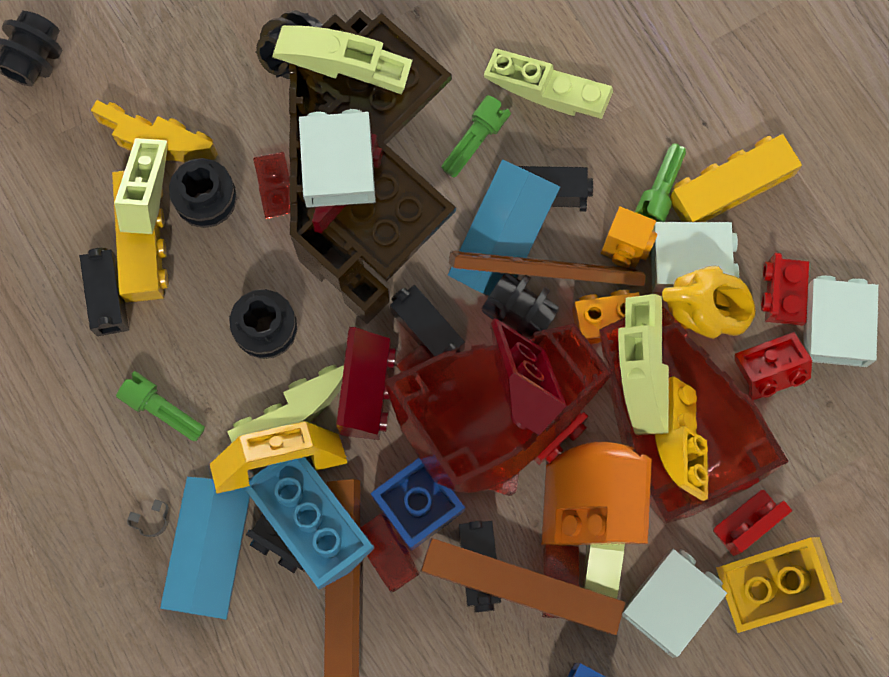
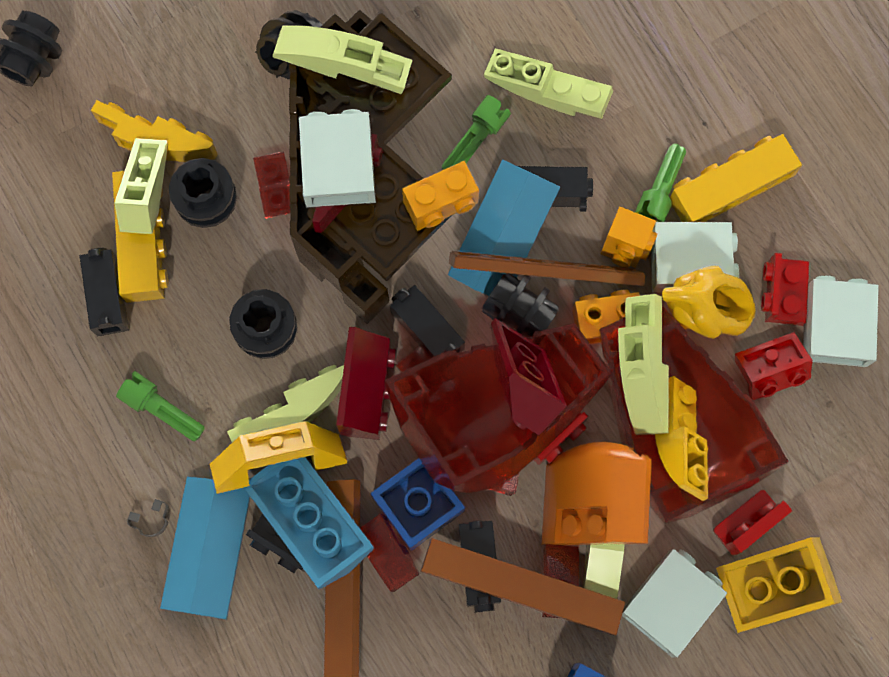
(441, 196): none -> light orange brick

